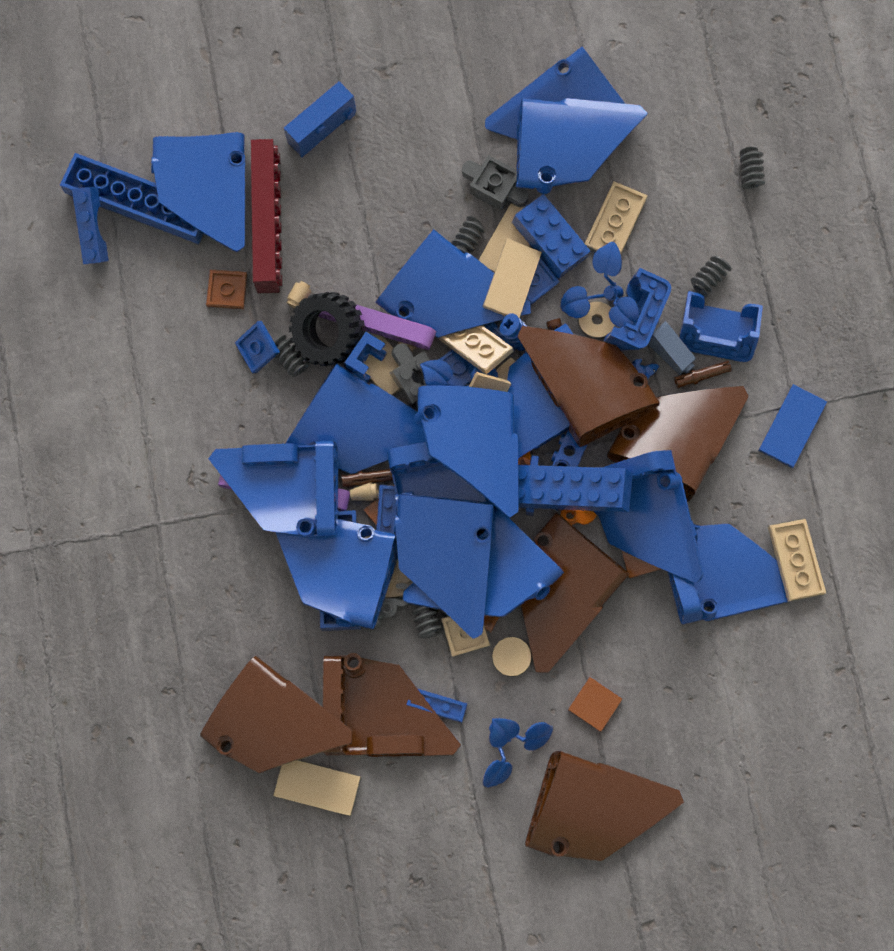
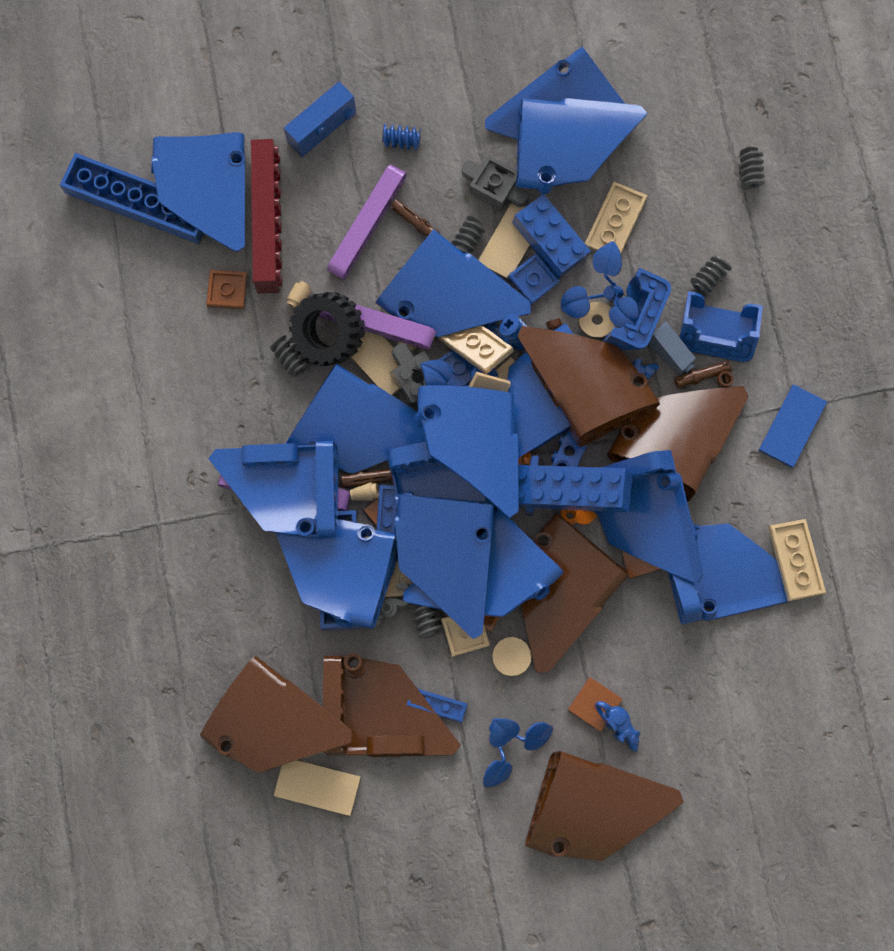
(86, 209): blue arch -> none
(257, 347): blue tile -> none
(366, 222): none -> medium lavender beam
(367, 345): blue panel -> none
(401, 137): none -> blue piece
(420, 224): none -> reddish brown pin
(512, 278): tan tile -> none
(619, 720): none -> blue animal
(727, 378): none -> reddish brown hinge

